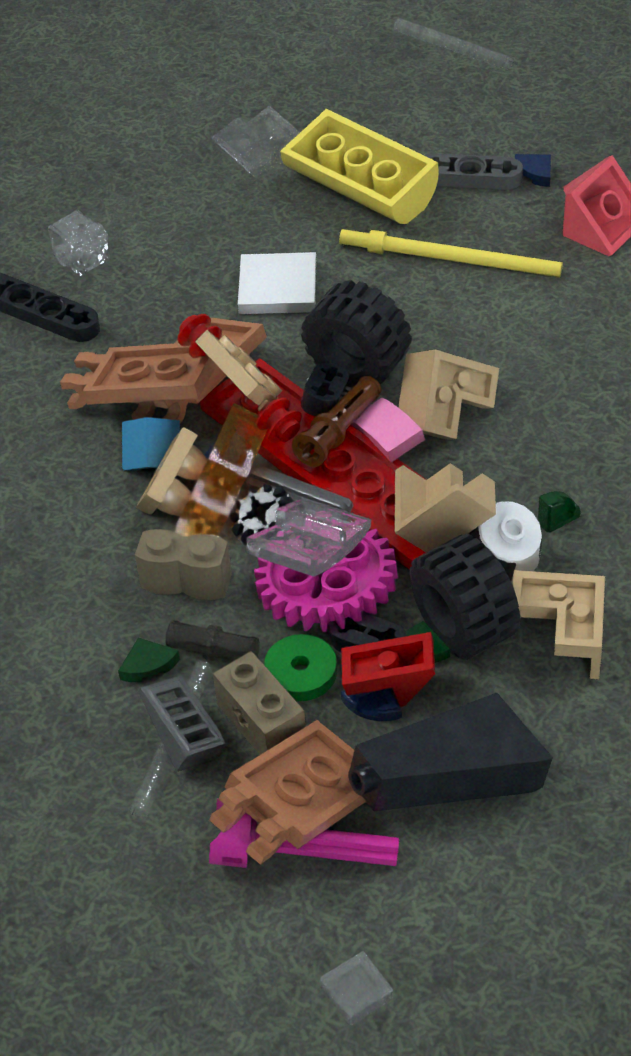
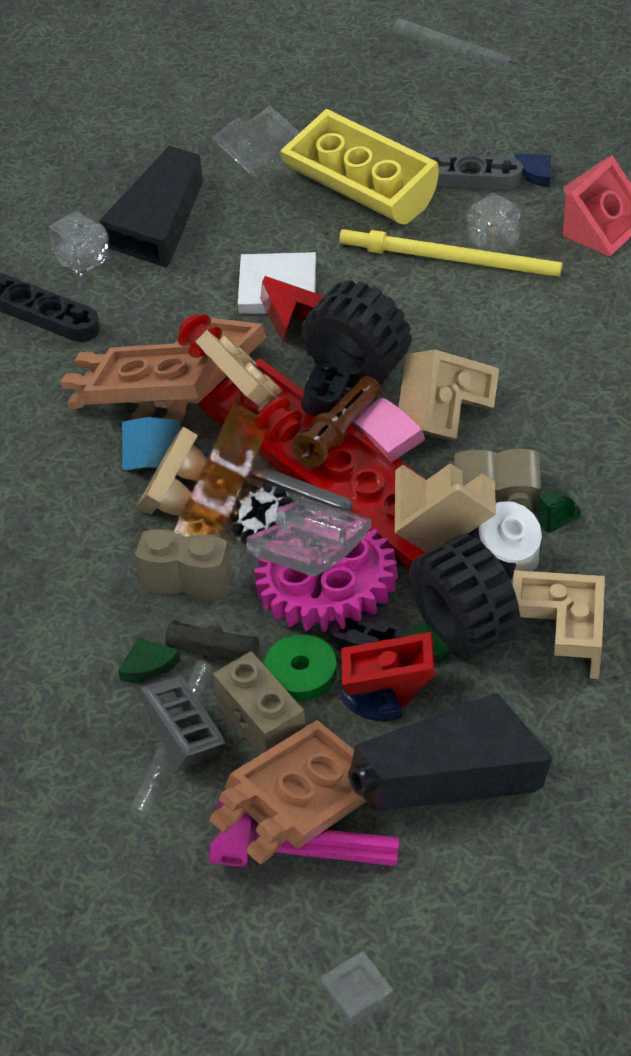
(155, 208): none -> black slope
(285, 303): none -> red slope
(493, 224): none -> clear brick
(513, 470): none -> dark tan brick

